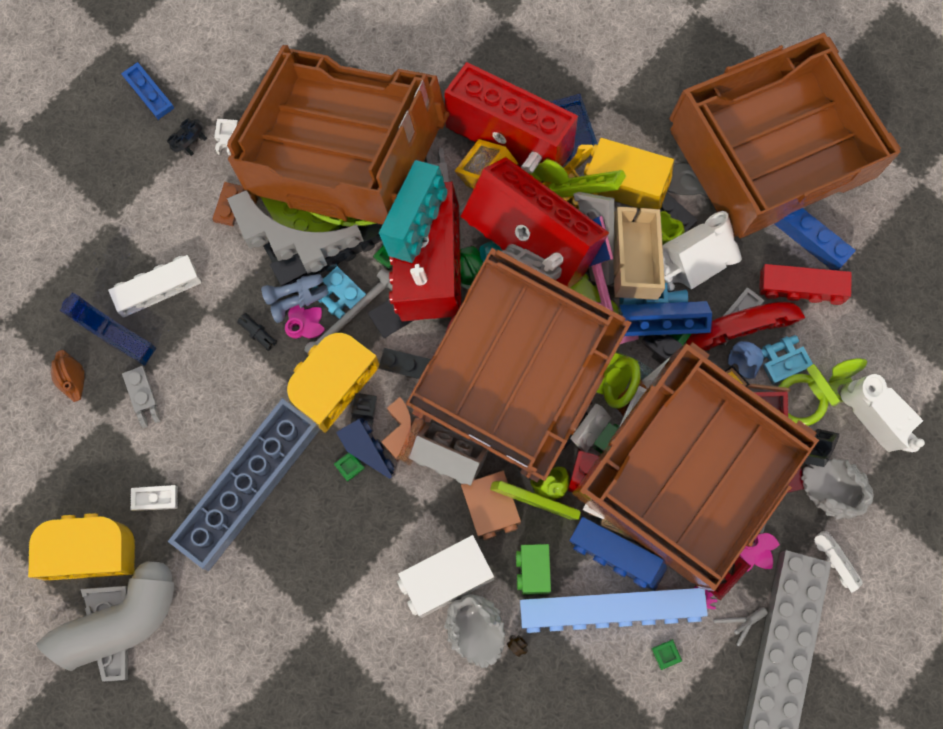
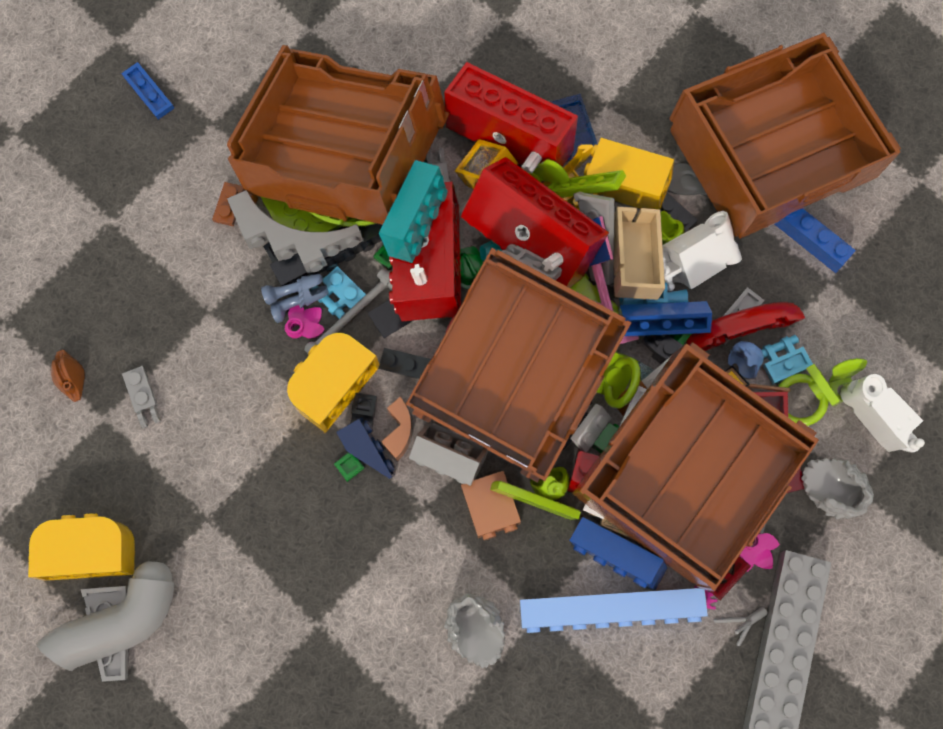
(107, 329): clear blue arch -> none
(154, 286): white brick -> none
(154, 498): white plate -> none
(186, 135): black plate -> none
(223, 132): white plate -> none
(244, 485): sand blue brick -> none
(257, 332): black pin -> none
(416, 427): clear orange tile -> none
(445, 577): white brick -> none
(517, 645): dark brown plate -> none
(534, 569): bright green brick -> none
(666, 654): green tile -> none
(805, 283): red brick -> none
(823, 449): black slope -> none
(835, 555): white hinge -> none

